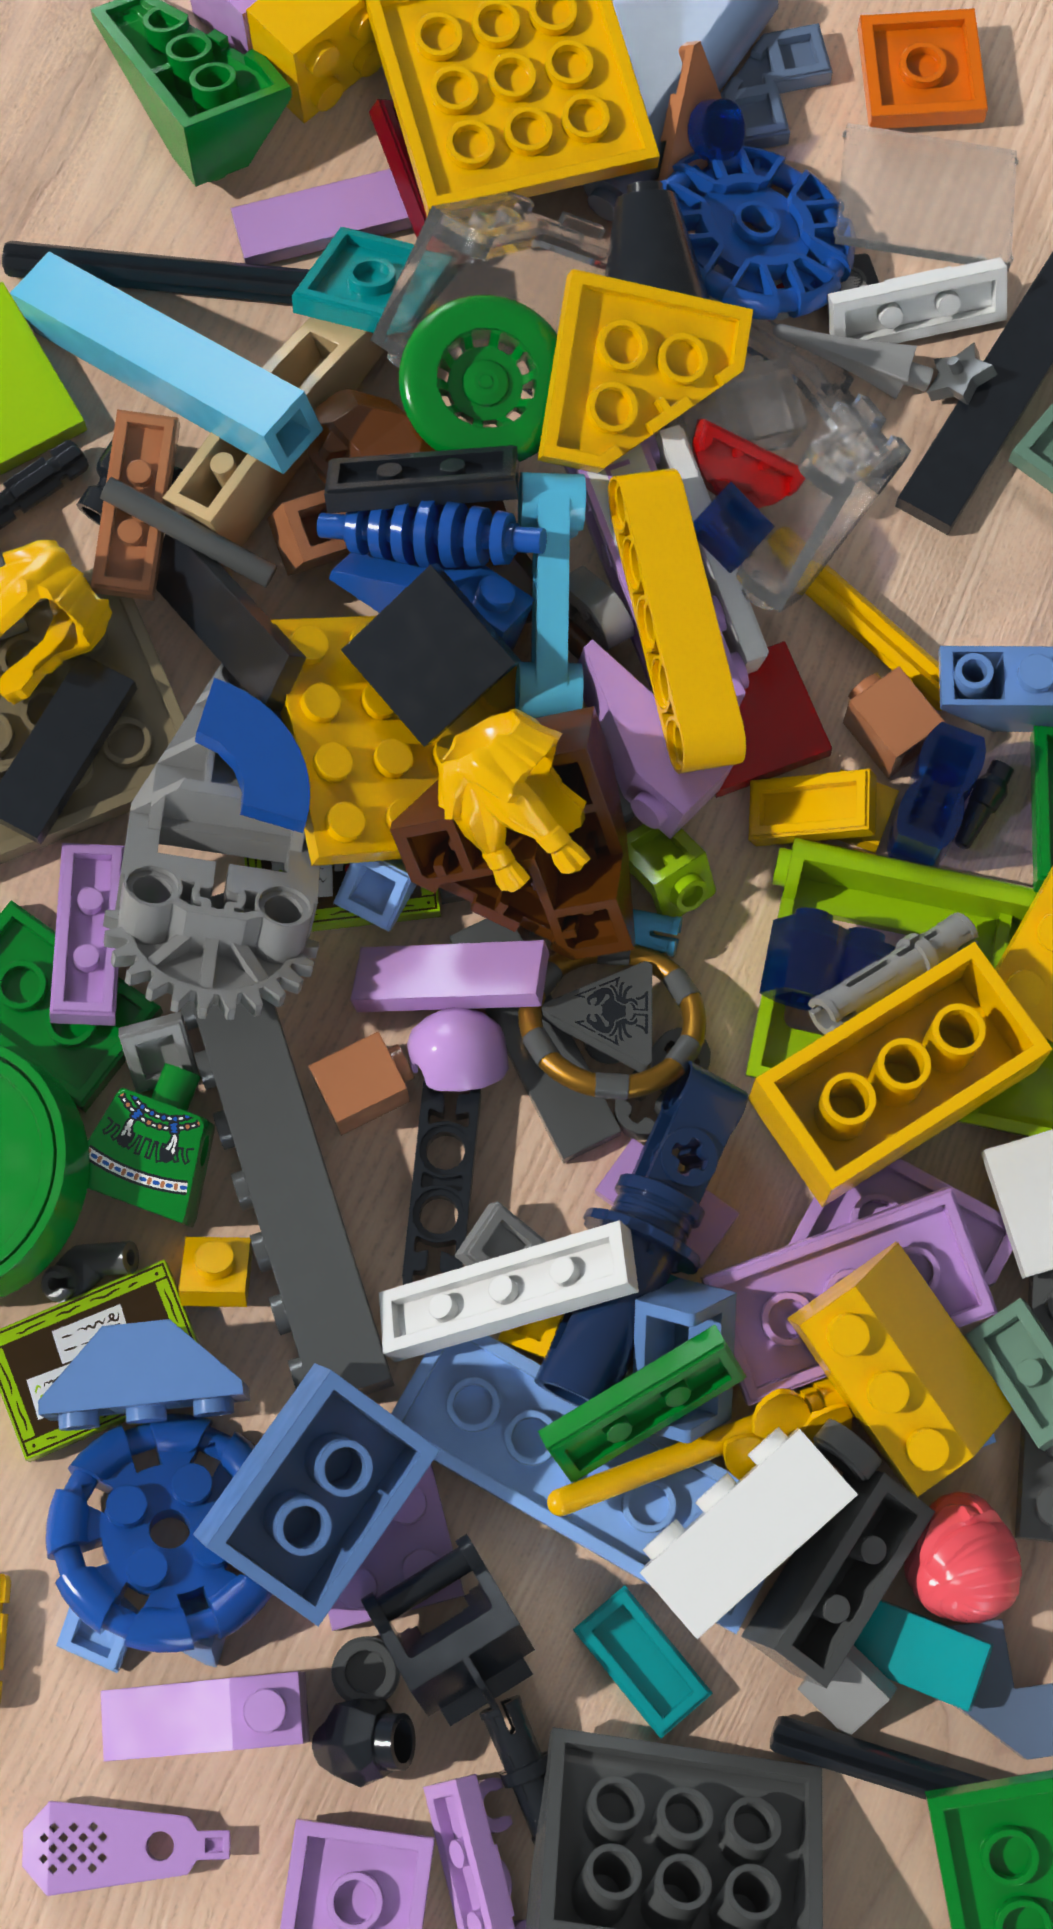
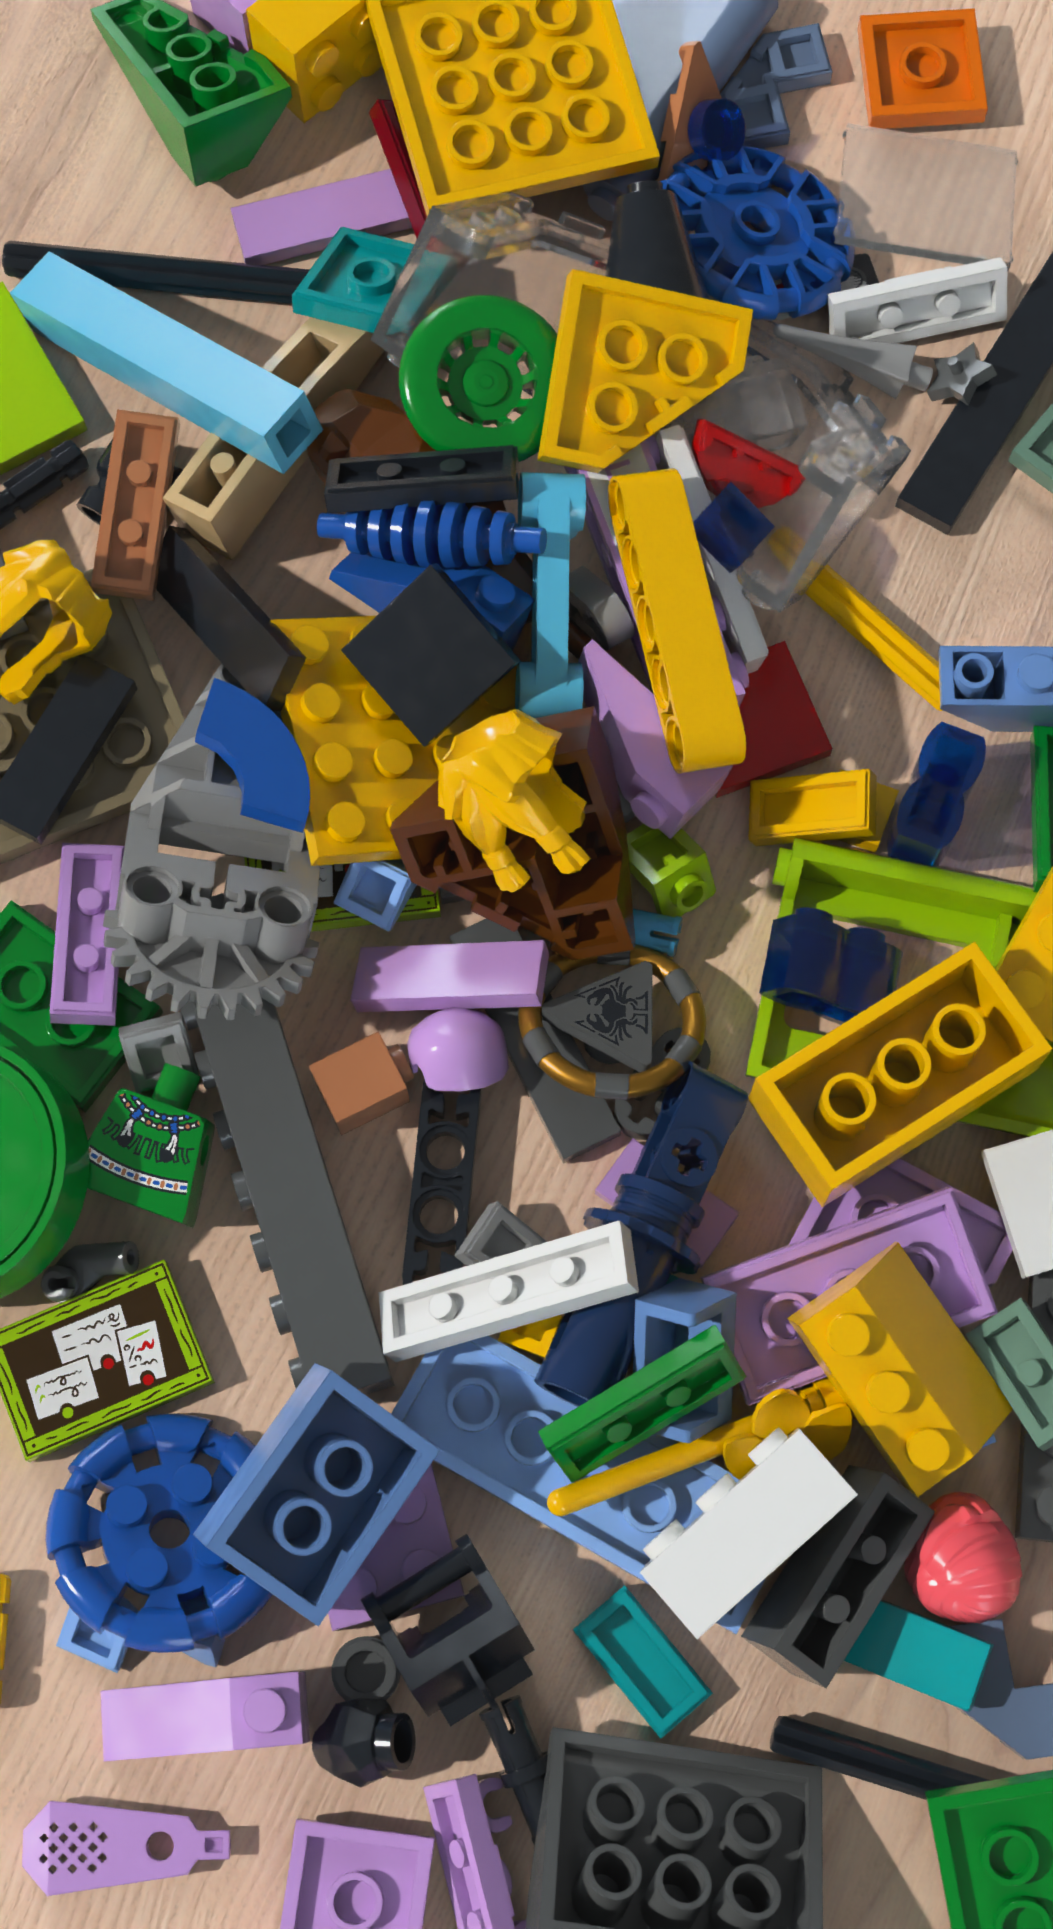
(141, 1374): medium blue slope -> none
(188, 532): dark grey bar -> none
(215, 1271): yellow plate -> none
(297, 537): nougat brick -> none
(847, 1451): dark grey tile -> none
(853, 1693): light grey tile -> none
(890, 719): nougat brick -> none
(910, 959): light grey pin -> none
(984, 800): black piece -> none

